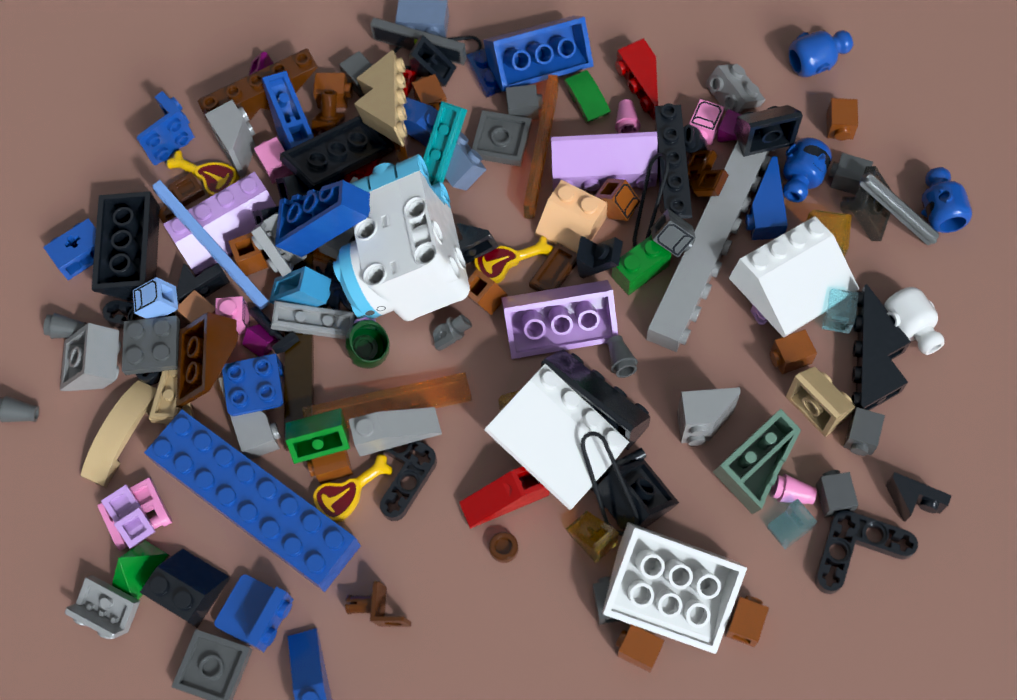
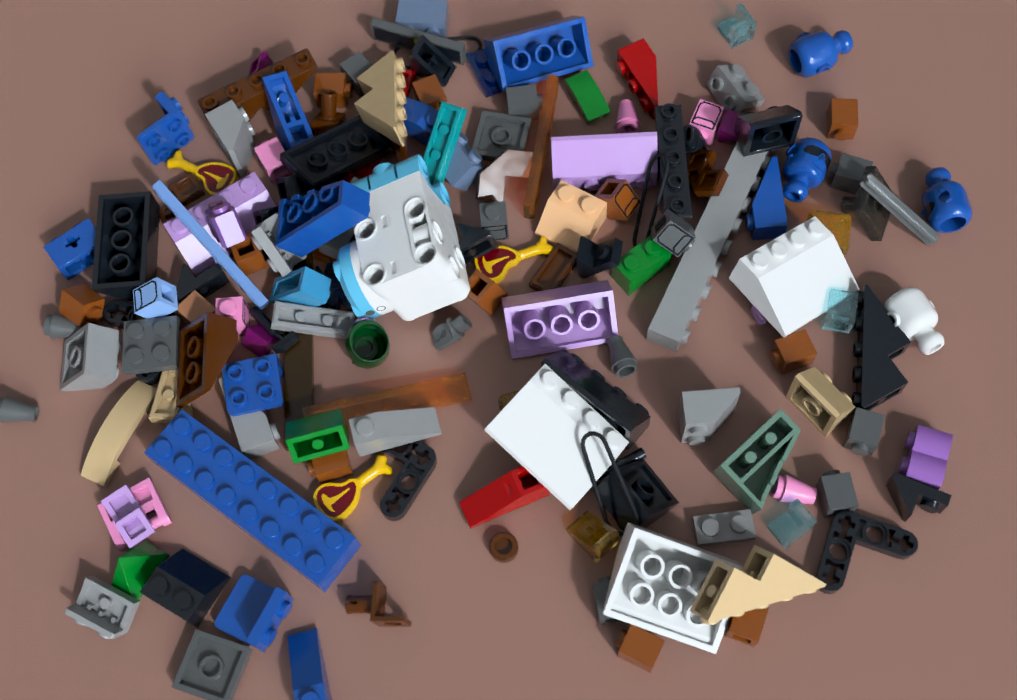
(81, 305): none -> dark orange brick
(225, 223): none -> brick
(492, 177): none -> tile
(494, 218): none -> dark grey brick
(724, 528): none -> light grey plate
(738, 28): none -> clear light blue panel
(759, 583): none -> tan slope
(926, 456): none -> medium lavender brick

